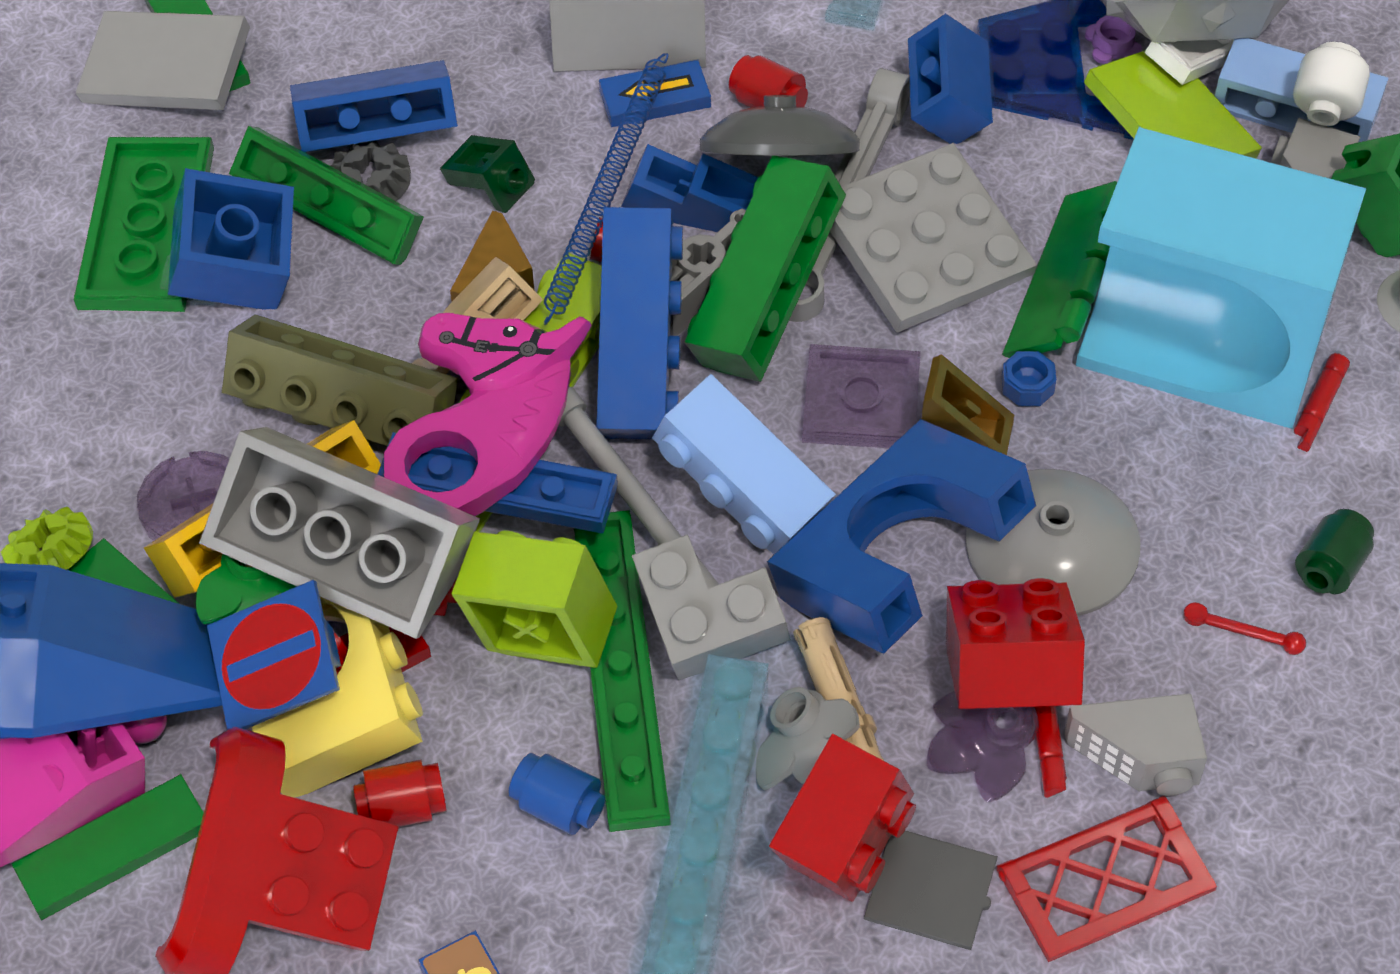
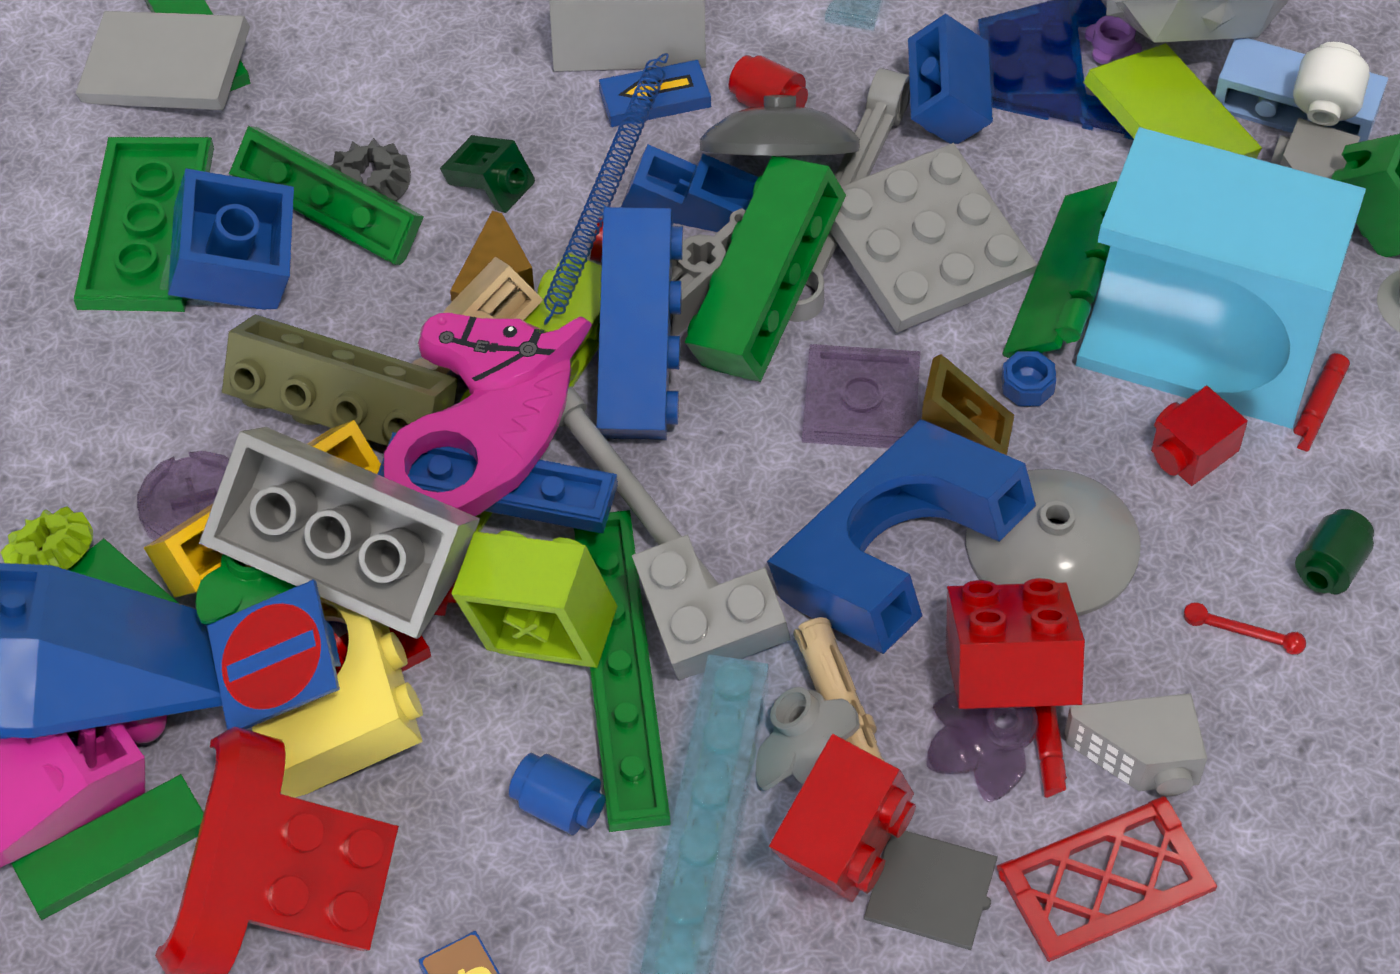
(373, 106): blue brick -> none
(401, 793): red brick -> none
(741, 465): light blue brick -> none
(1190, 58): white tile -> none
(1197, 435): none -> red brick

